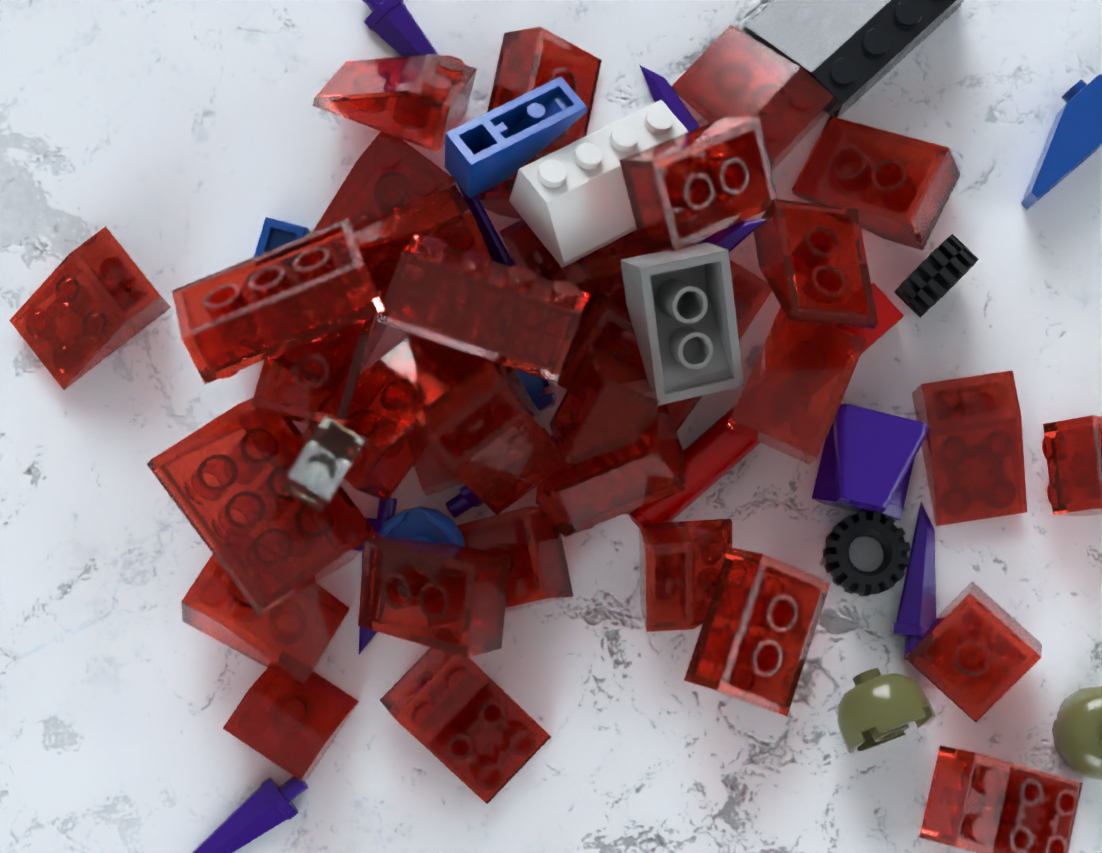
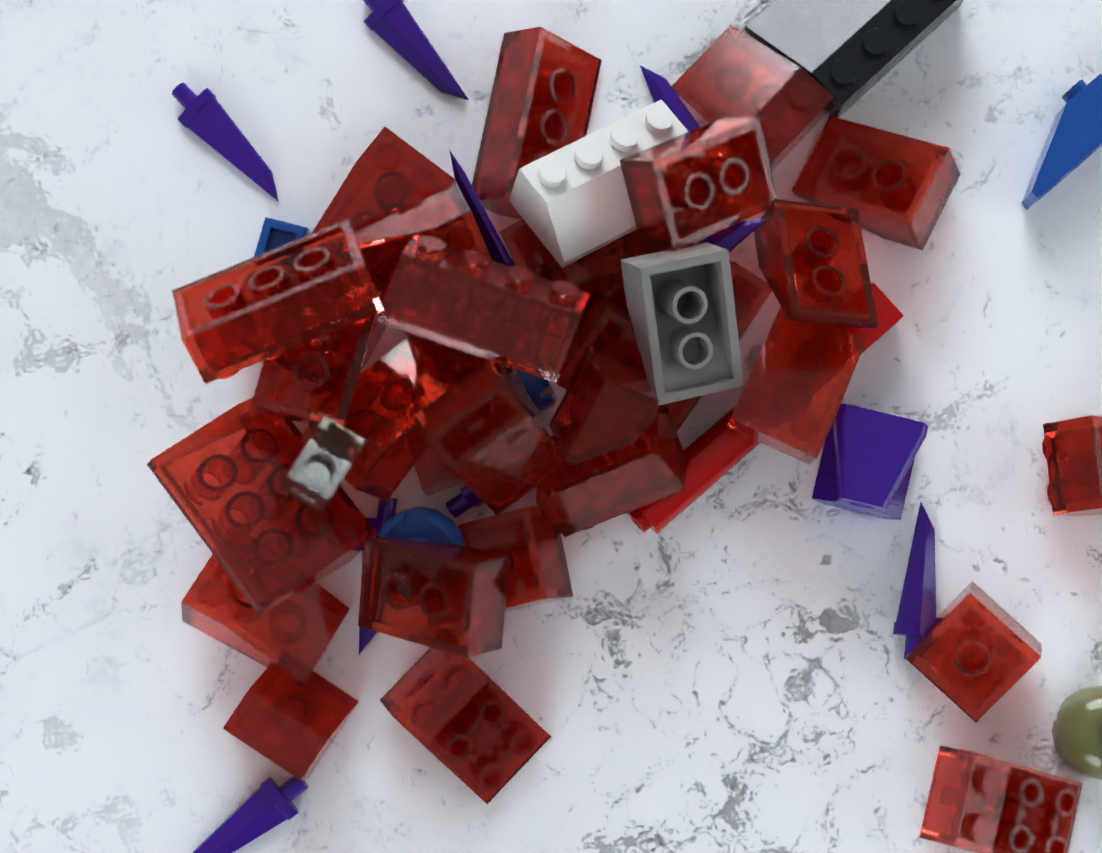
(88, 308): clear red slope -> none
(216, 128): none -> dark purple bar
(402, 96): clear red slope -> none
(510, 136): blue slope -> none
(680, 570): clear red slope -> none
(757, 630): clear red brick -> none
(881, 709): olive cylinder -> none
(891, 541): black tyre -> none
(936, 275): black tyre -> none
(973, 447): clear red slope -> none

